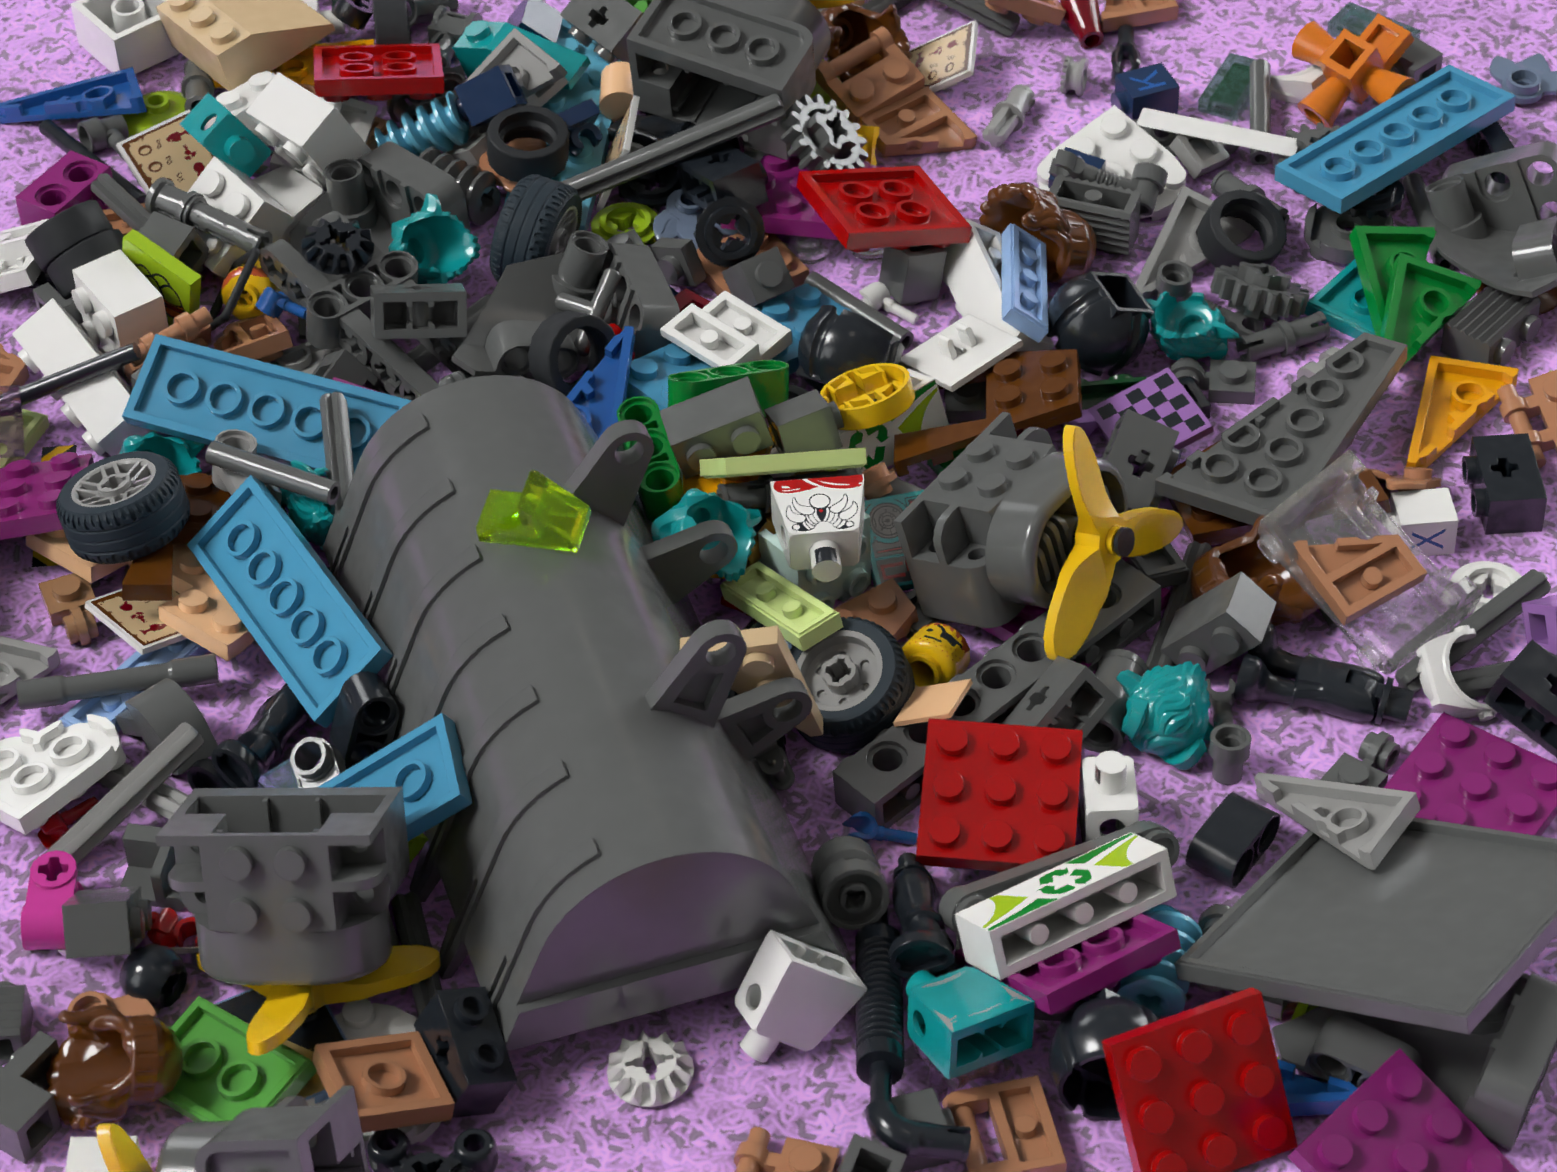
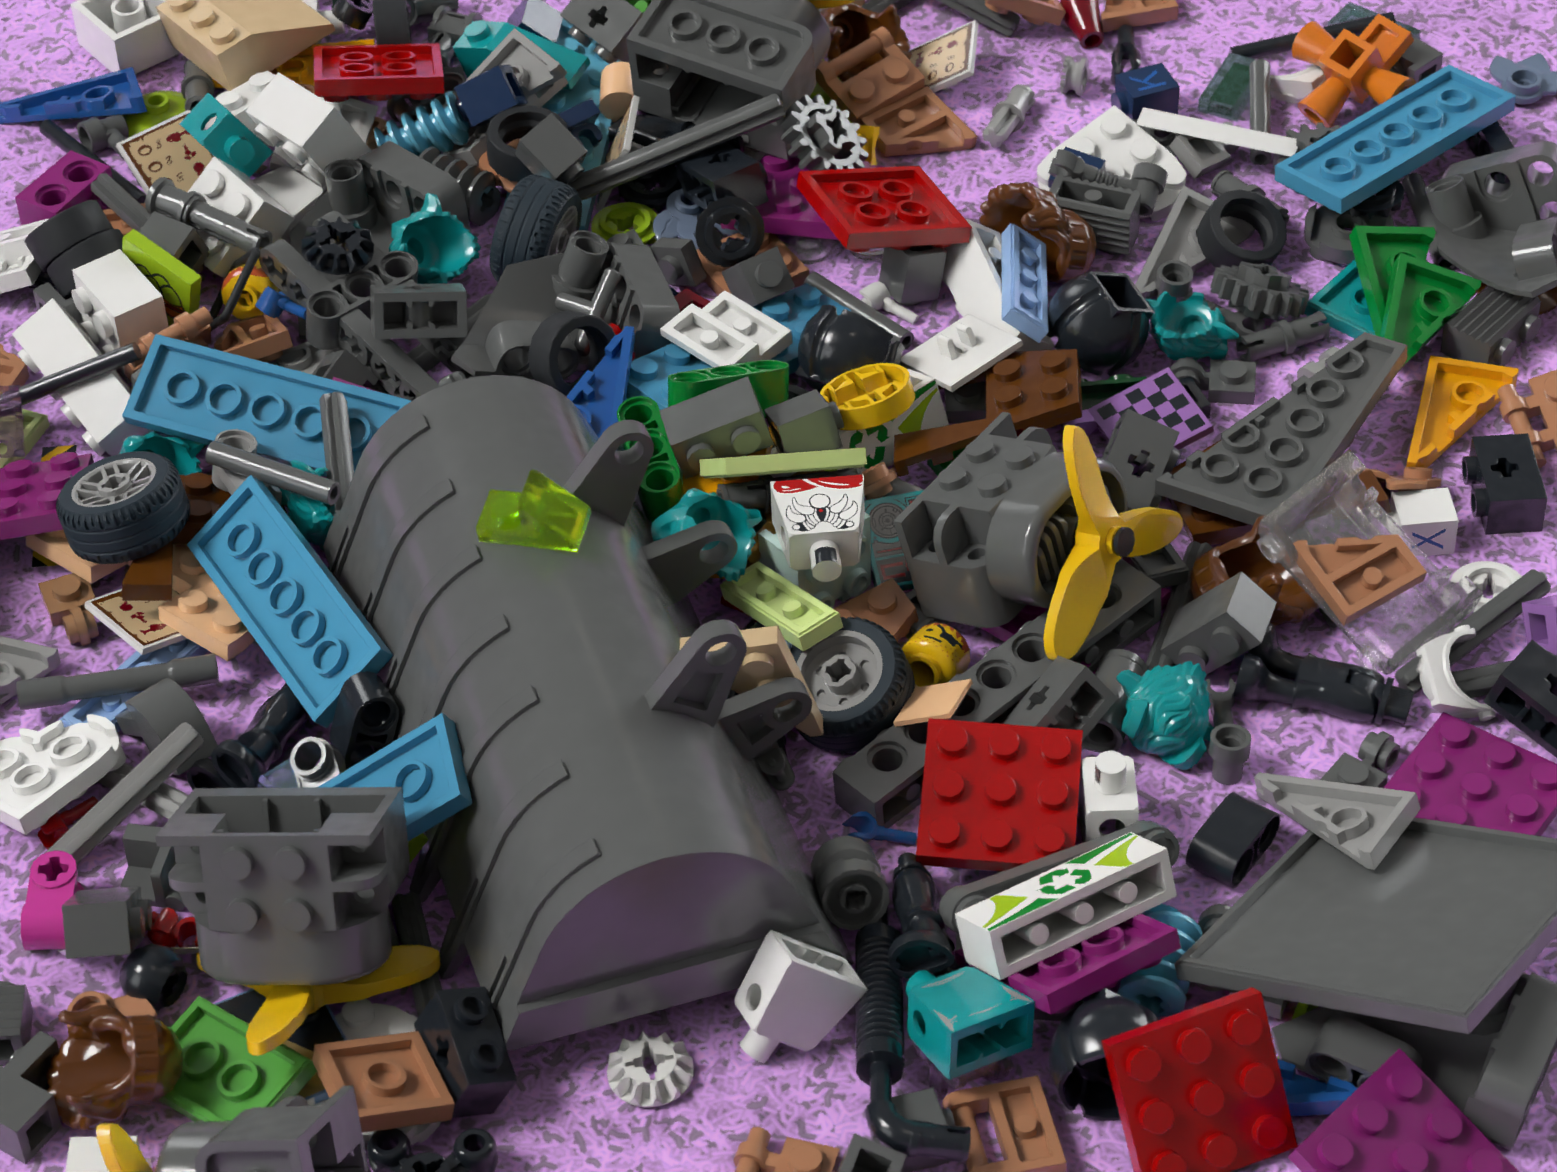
(552, 151): none -> dark grey brick
(1284, 43): none -> black bar

